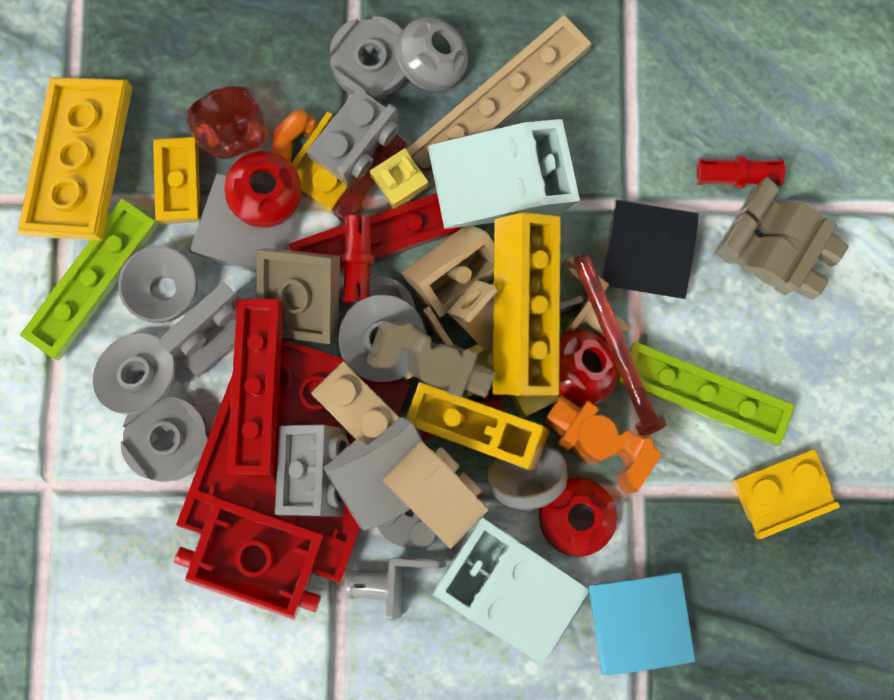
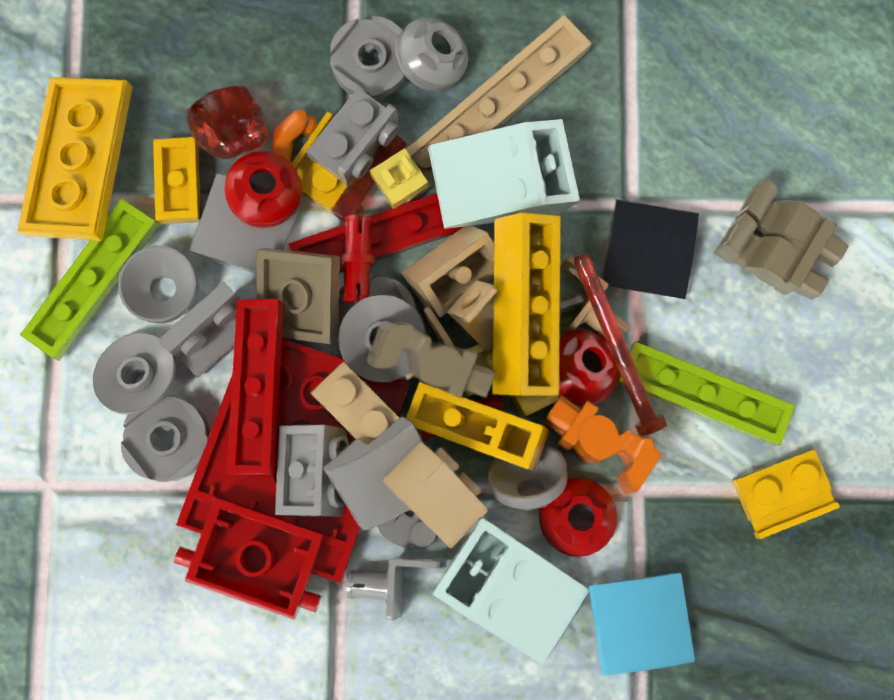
(739, 171): red pin -> none

